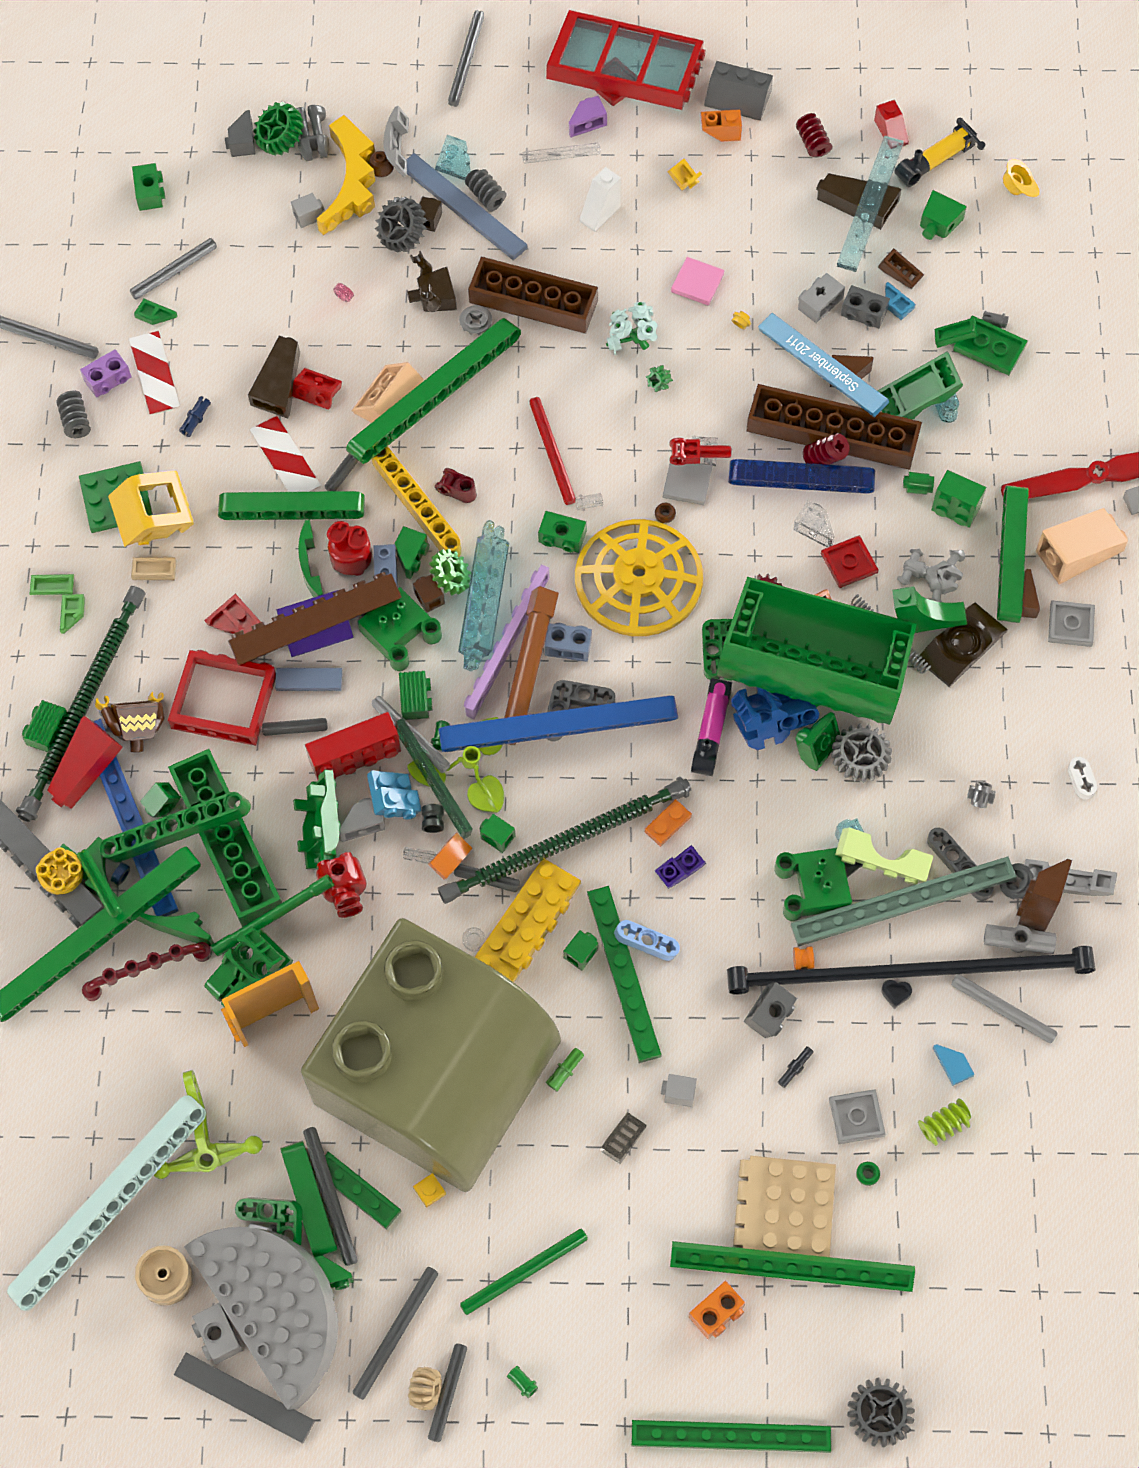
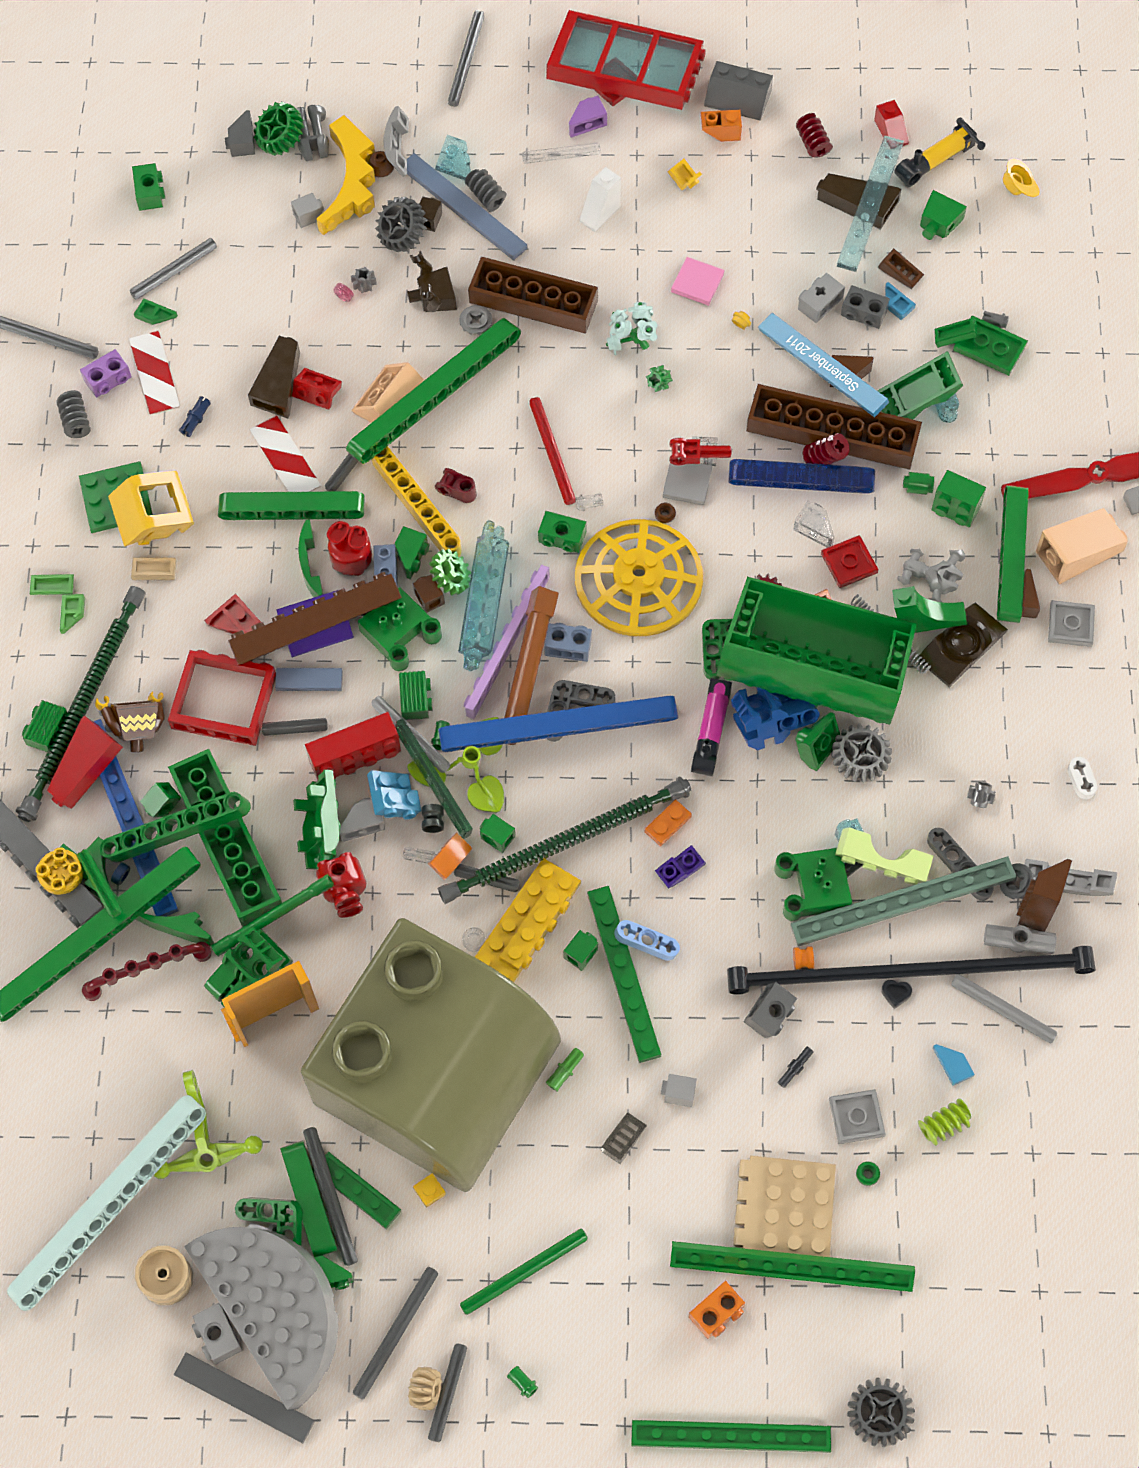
(363, 280): none -> flat silver gear

